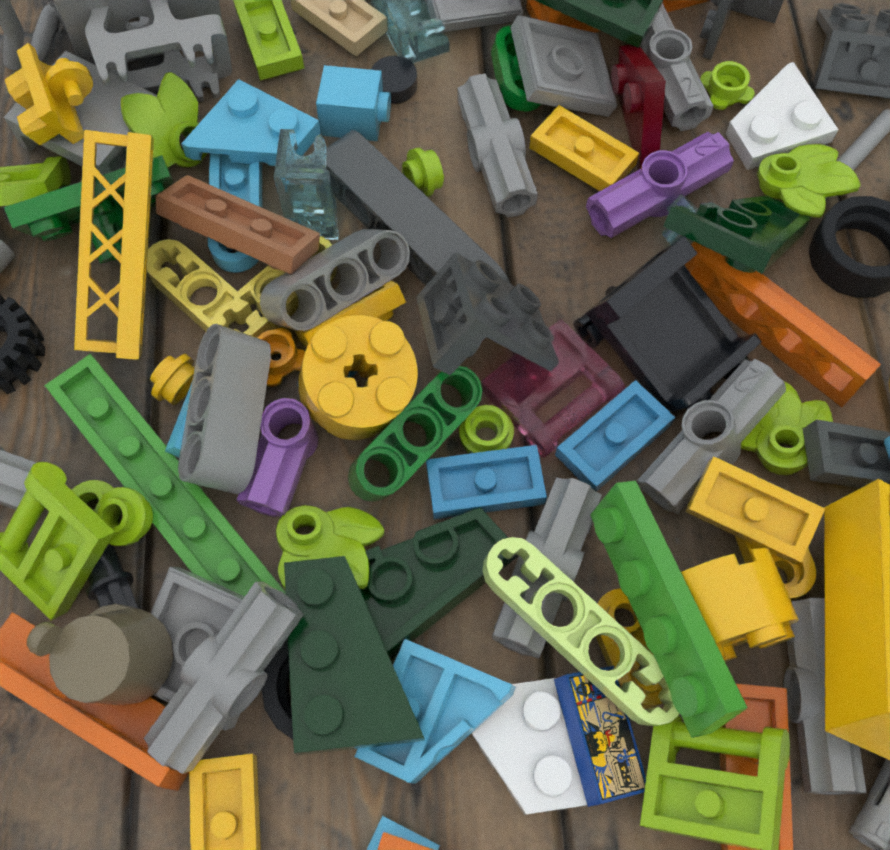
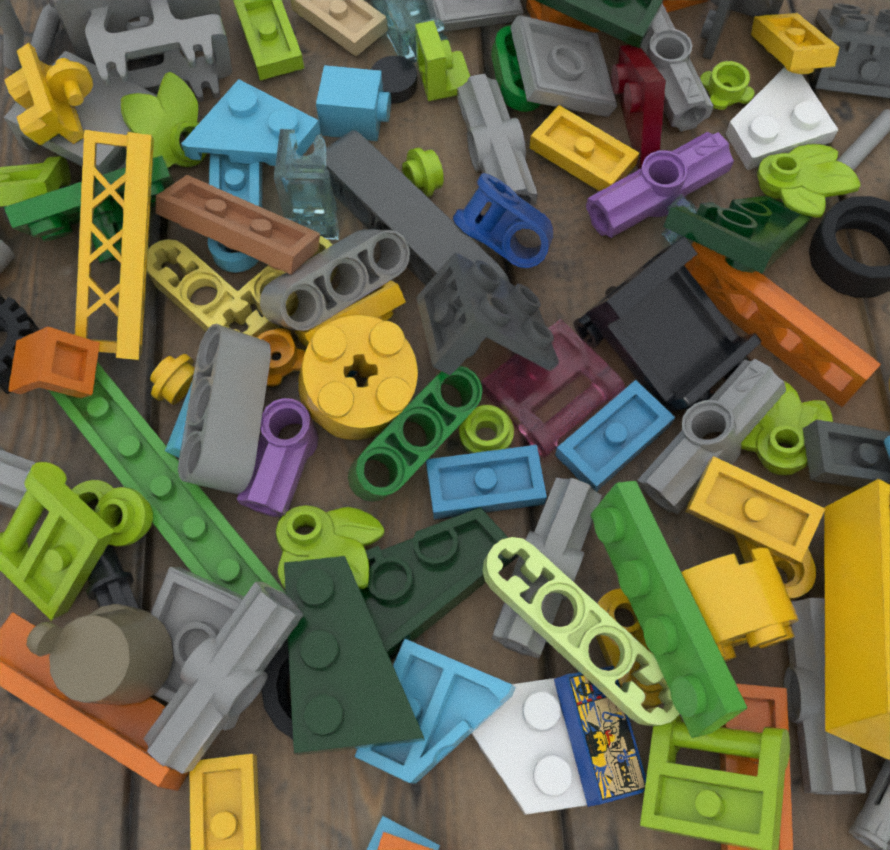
(55, 363): none -> orange panel
(438, 66): none -> lime bracket
(502, 220): none -> blue piece
(794, 42): none -> yellow plate

